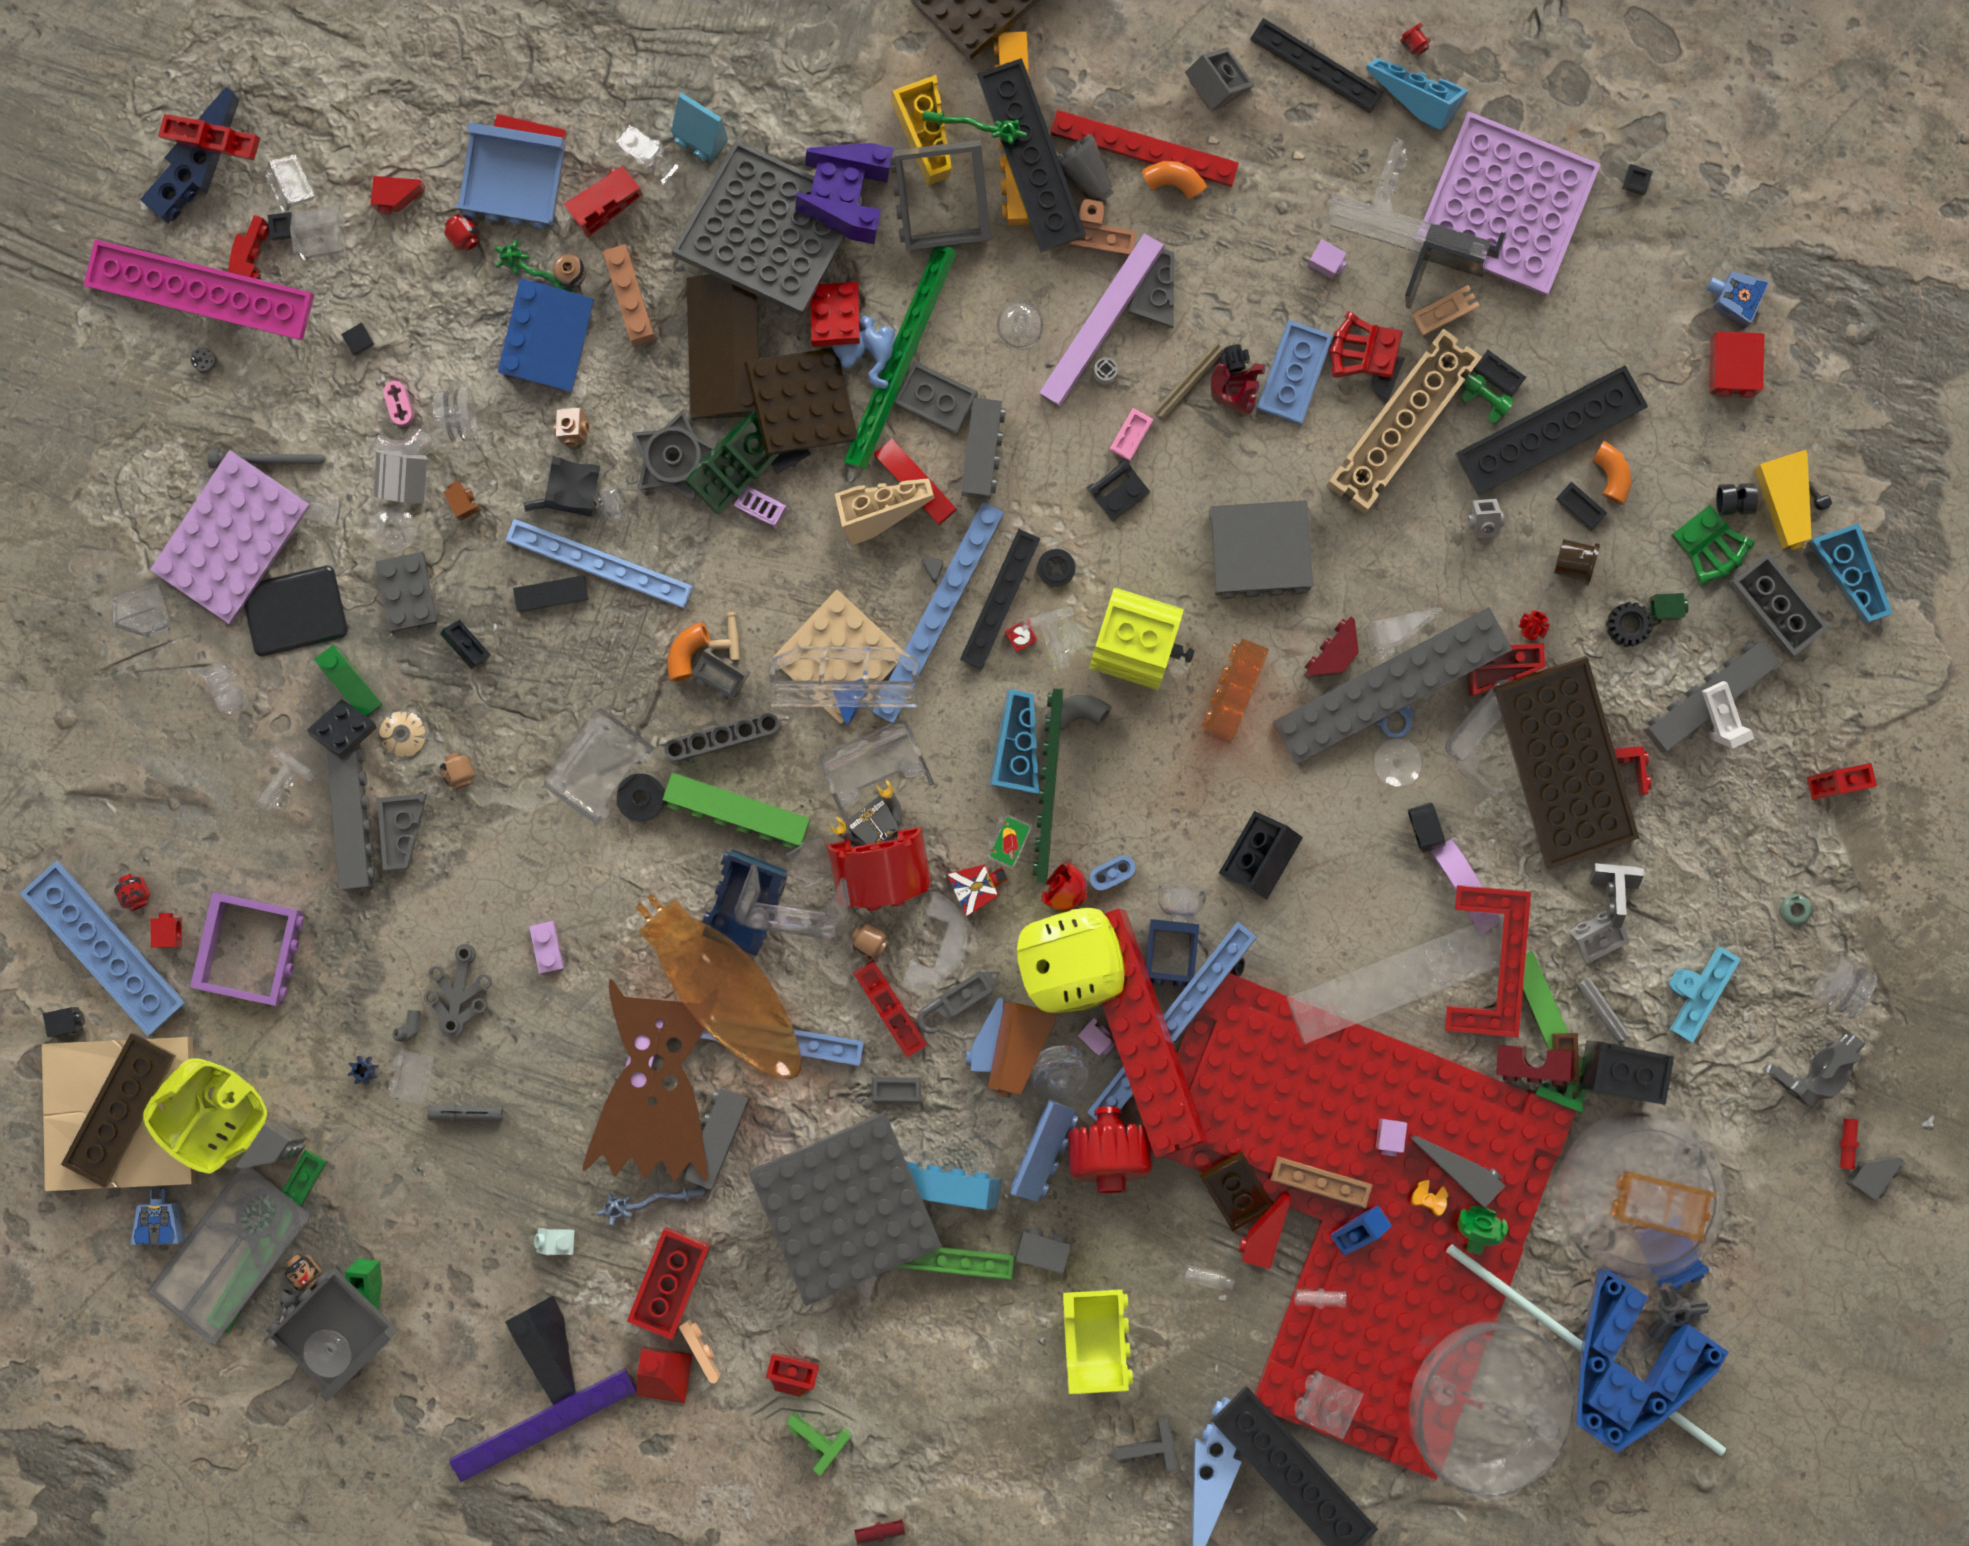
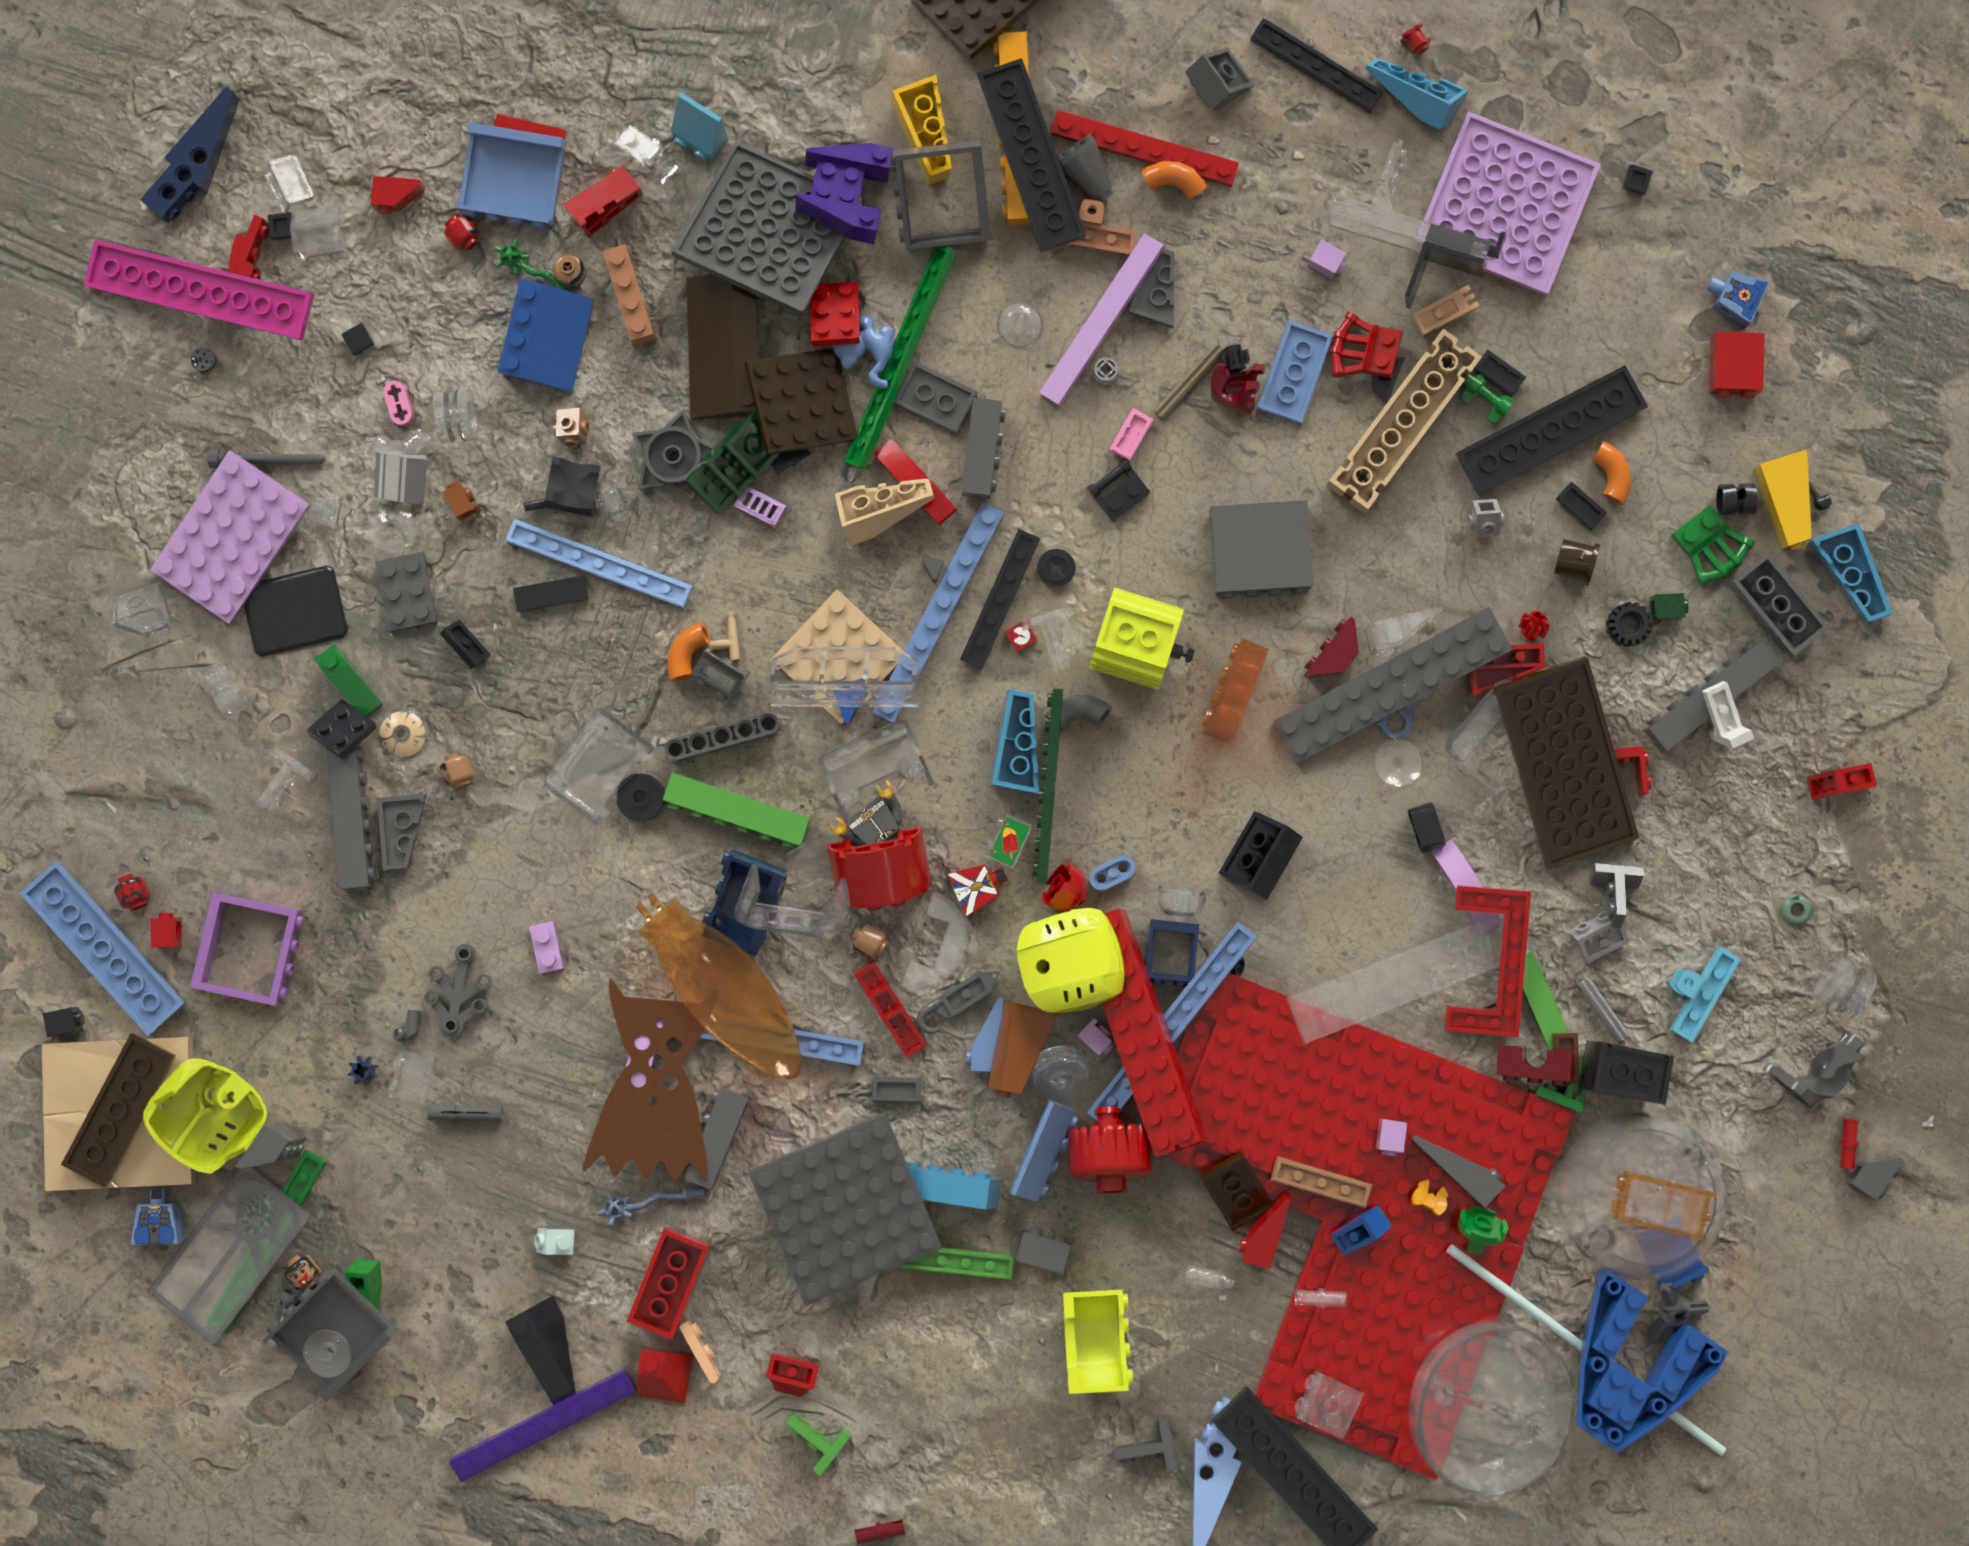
(209, 137): red slope -> none
(1006, 130): green piece -> none

